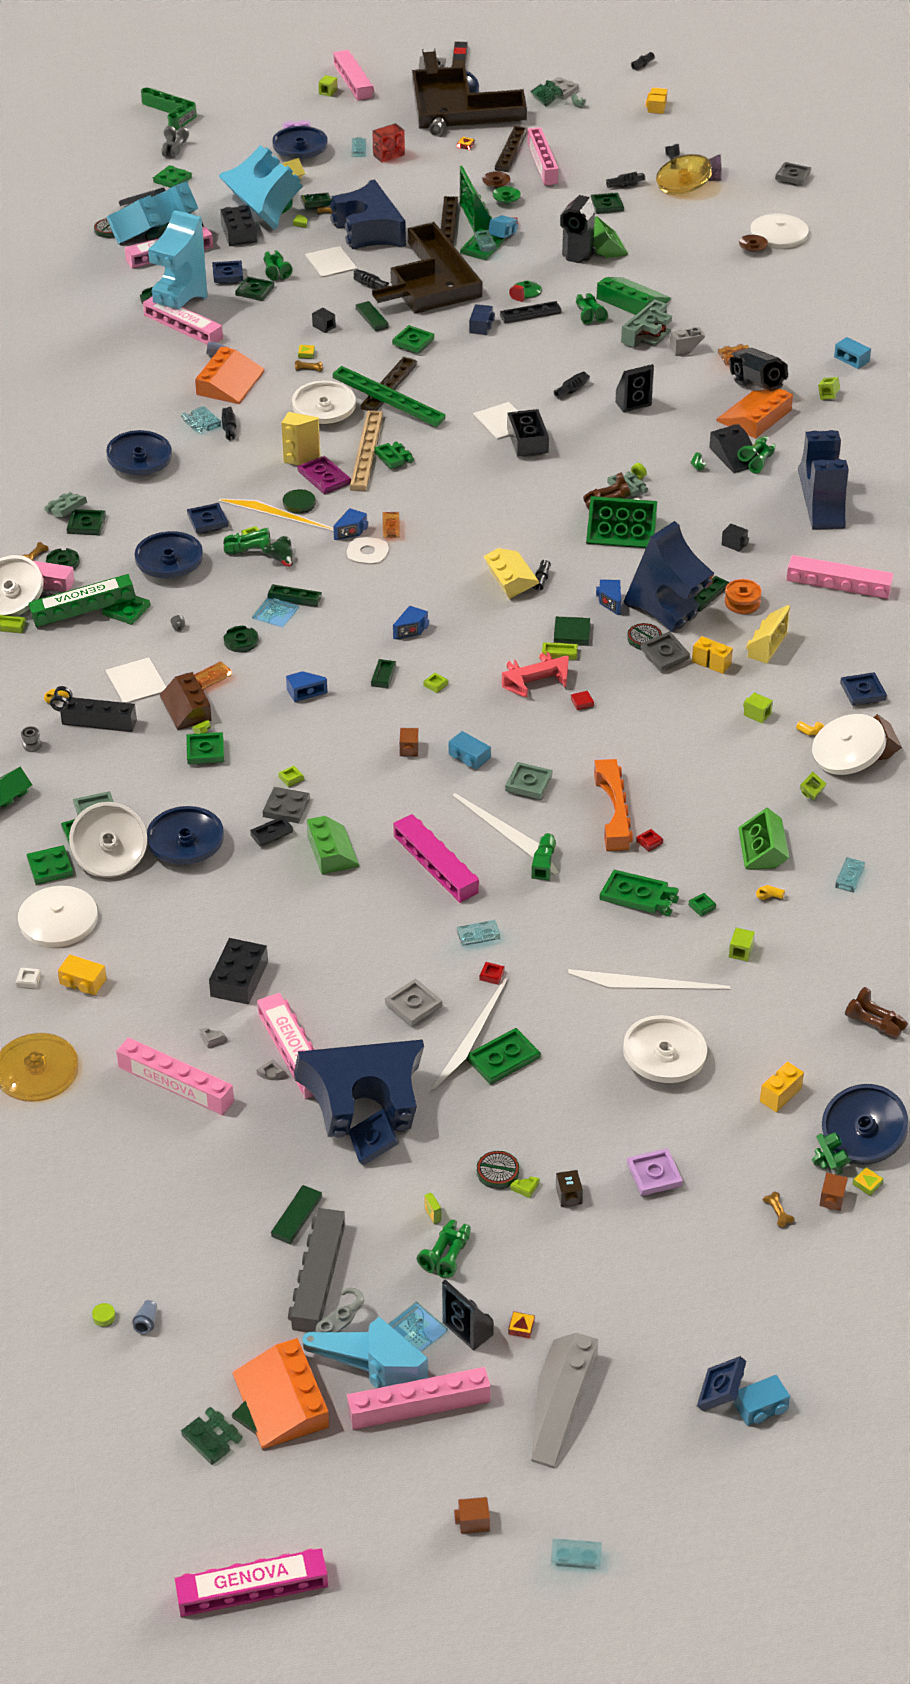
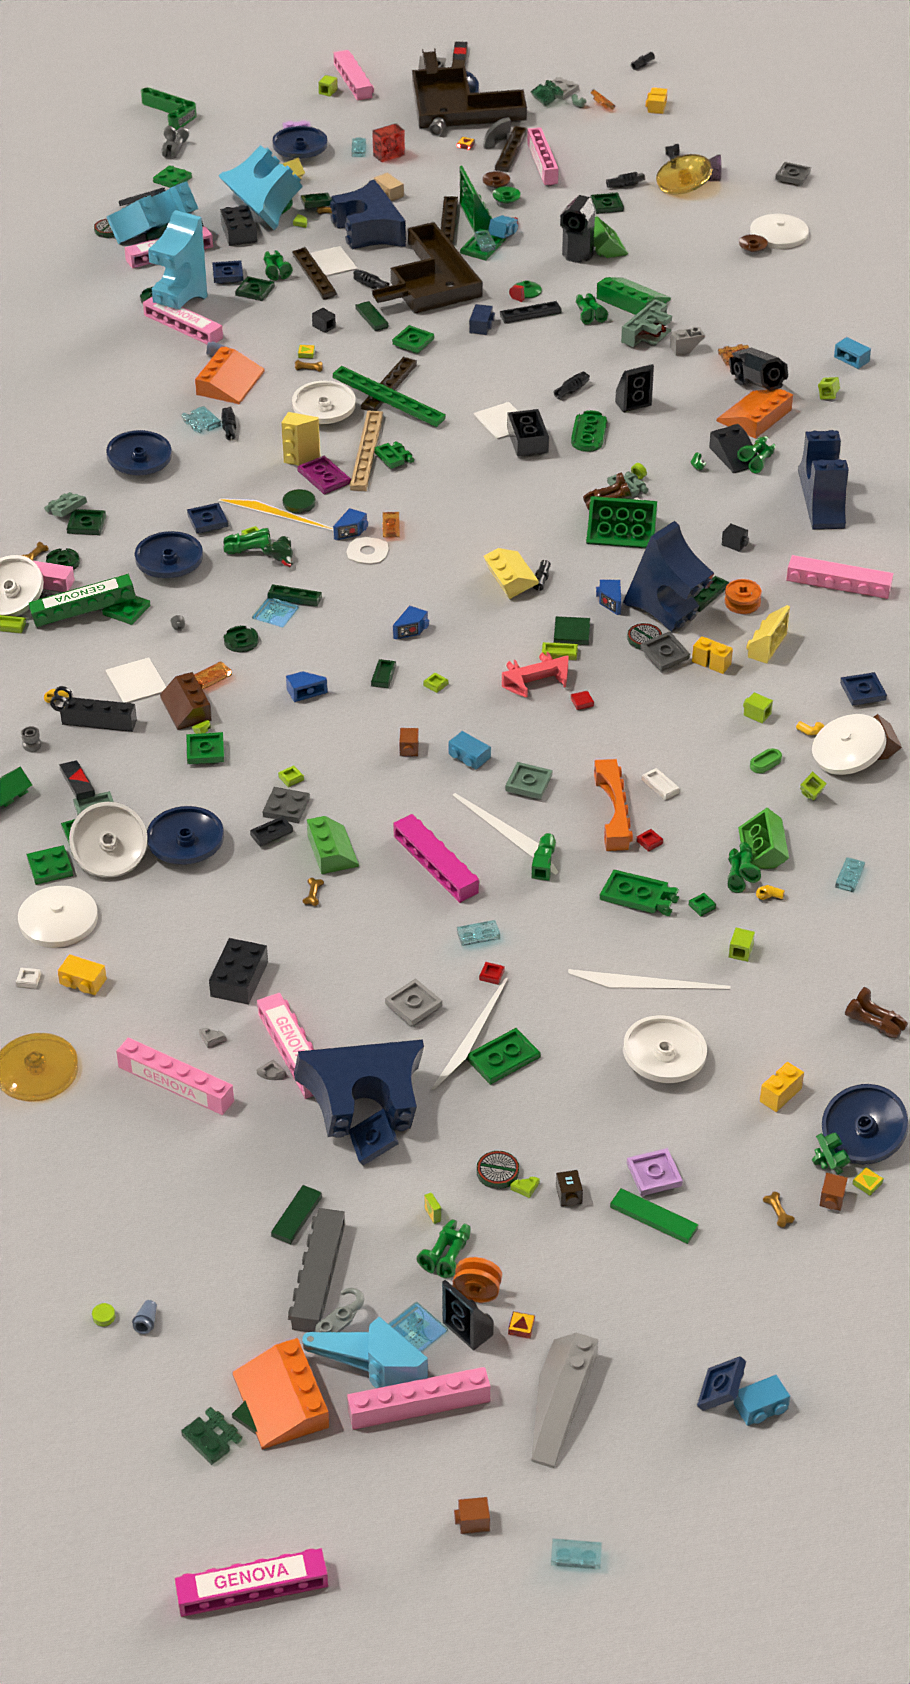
(77, 780): none -> black tile
(314, 273): none -> dark brown tile
(314, 884): none -> pearl gold piece
(391, 186): none -> tan brick
(478, 1279): none -> orange wheel
(496, 132): none -> dark grey brick
(589, 431): none -> green tile
(600, 98): none -> clear orange plate
(654, 1215): none -> green tile
(660, 784): none -> white tile
(742, 868): none -> green piece
(765, 760): none -> bright green tile

